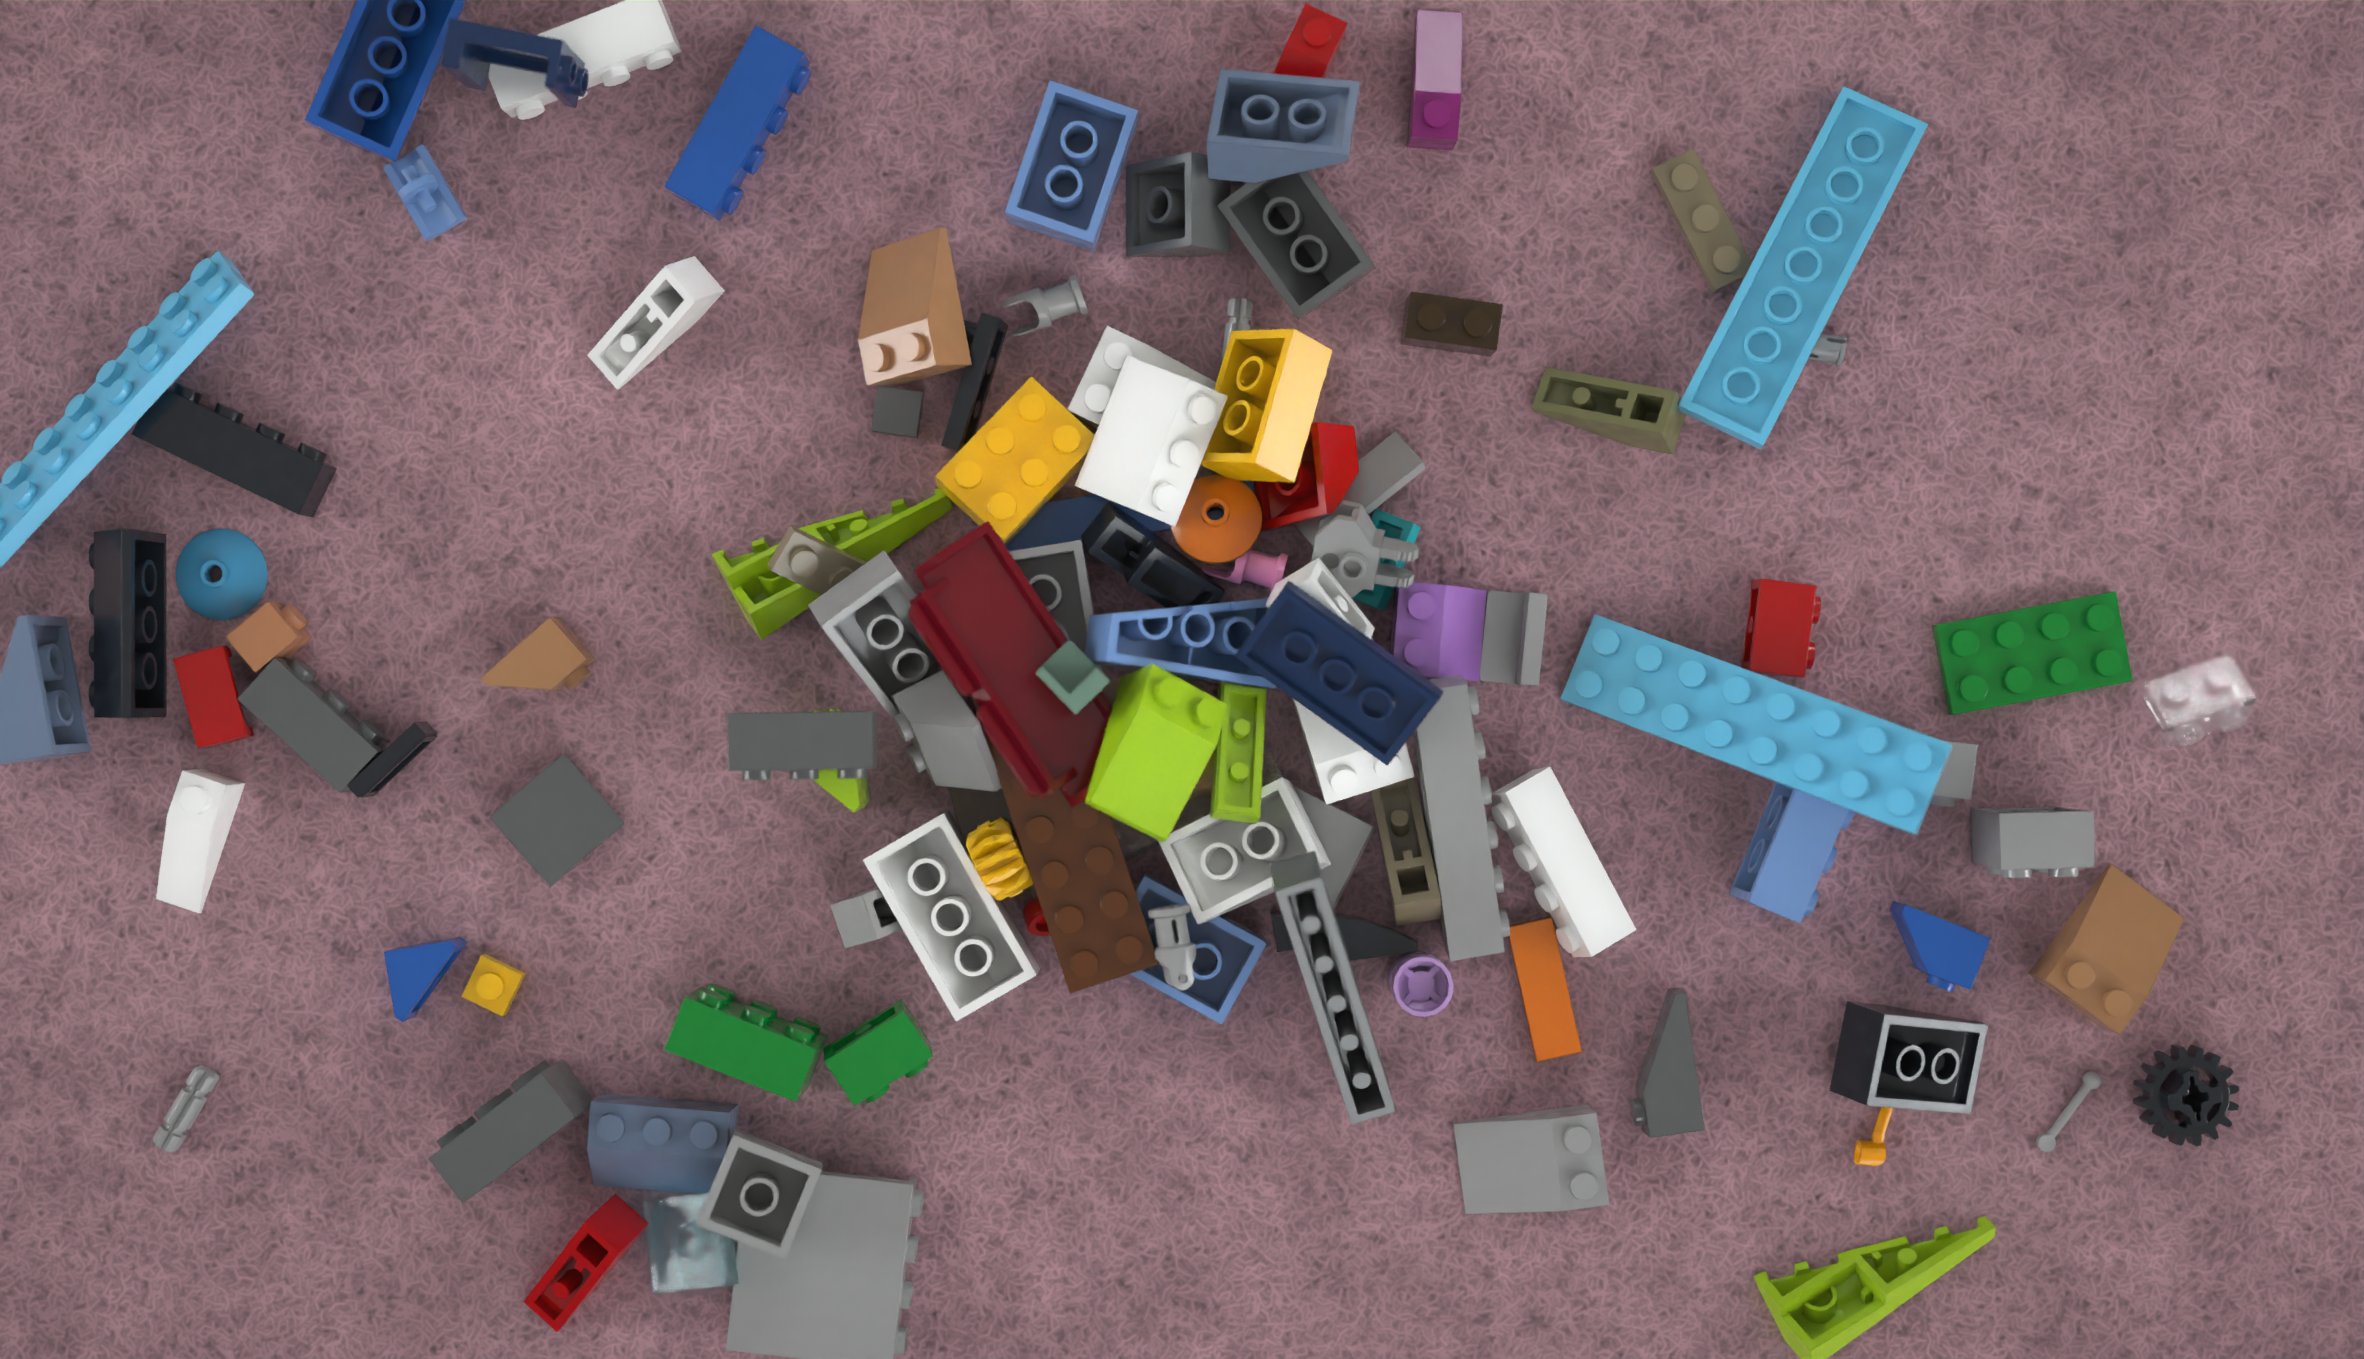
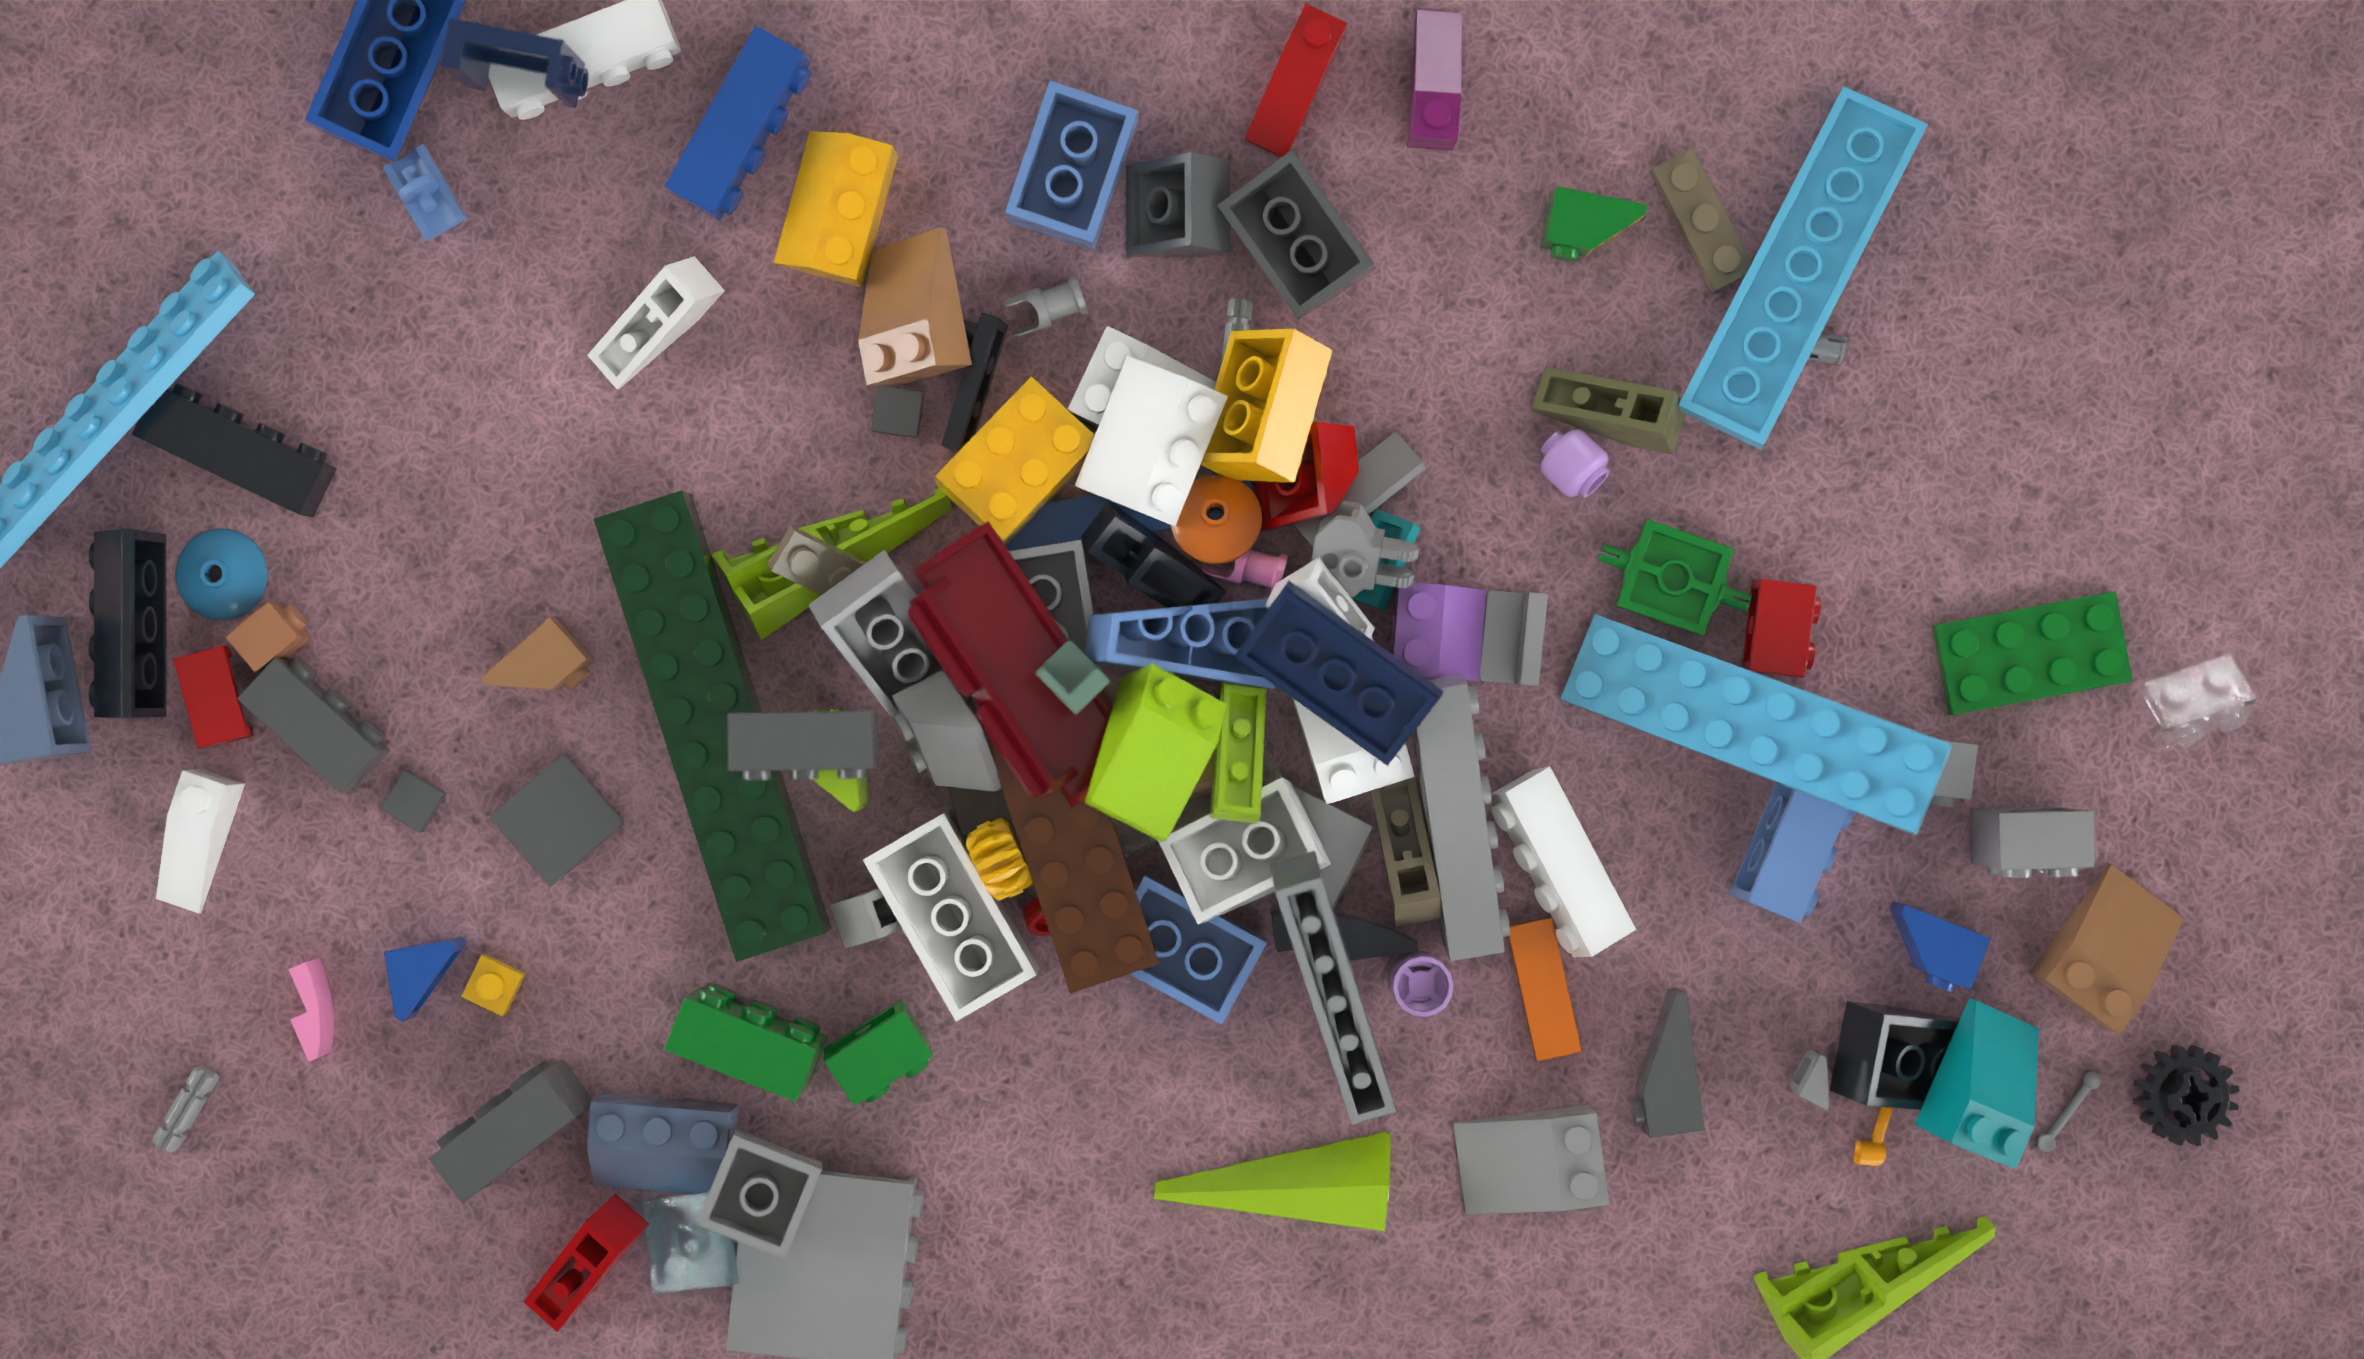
(315, 1026): none -> bright pink slope
(393, 760): black tile -> none
(413, 801): none -> dark grey tile
(694, 682): none -> dark green brick
(836, 206): none -> yellow slope
(1174, 945): light grey piece -> none
(1278, 125): sand blue slope -> none
(1324, 1184): none -> lime wedge
(1451, 324): dark brown brick -> none
(1574, 463): none -> lavender head
(1585, 221): none -> green slope
(1674, 577): none -> green plate
(1811, 1079): none -> light grey slope
(1985, 1086): none -> teal slope

